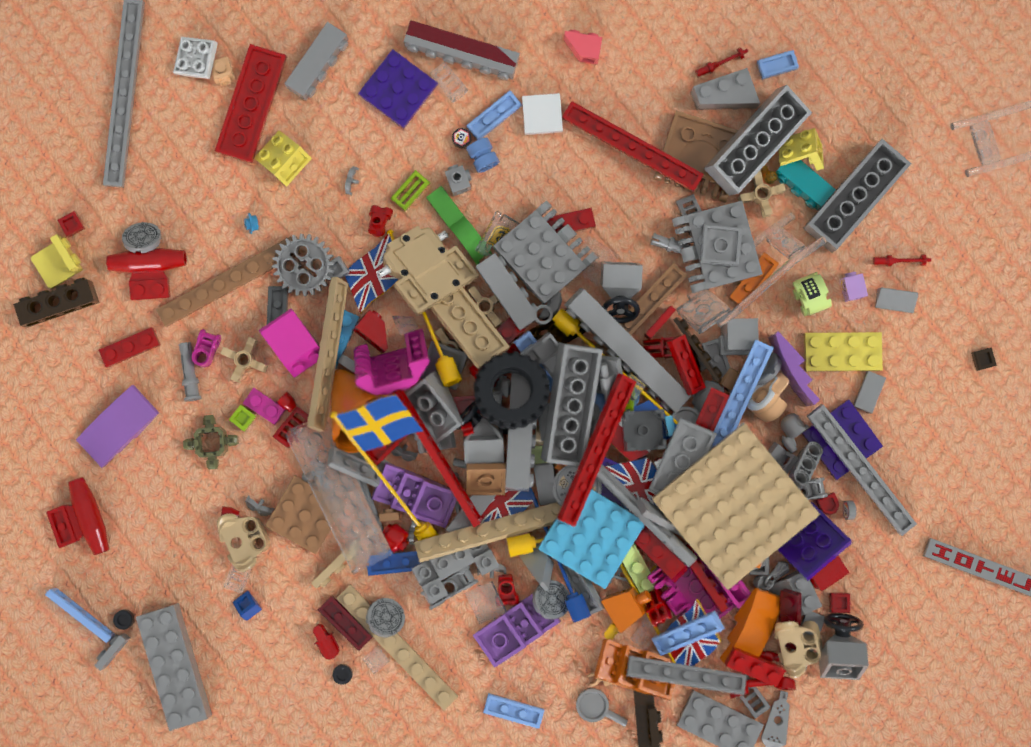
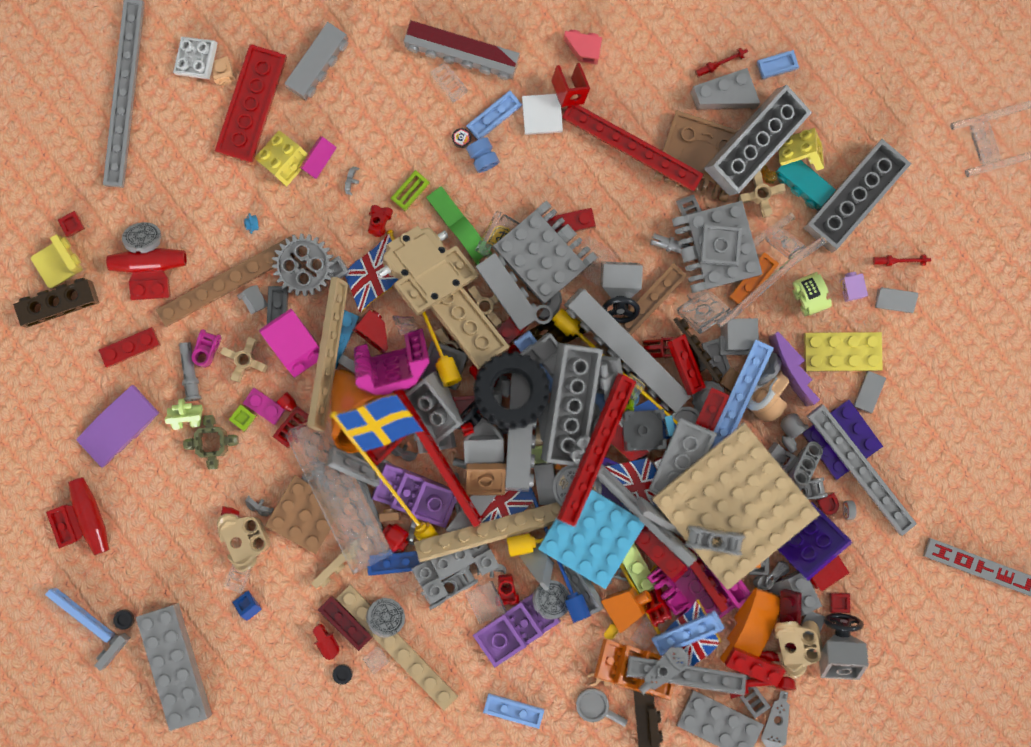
(184, 413): none -> yellowish green hips
(253, 299): none -> light grey tile
(318, 157): none -> dark pink tile
(398, 89): dark purple plate -> none
(458, 179): light grey brick -> none
(562, 90): none -> red piece
(576, 454): none -> light grey piece
(659, 323): red tile -> none
(670, 664): none -> light grey piece
(728, 541): none -> light grey piece
(983, 359): dark brown tile -> none

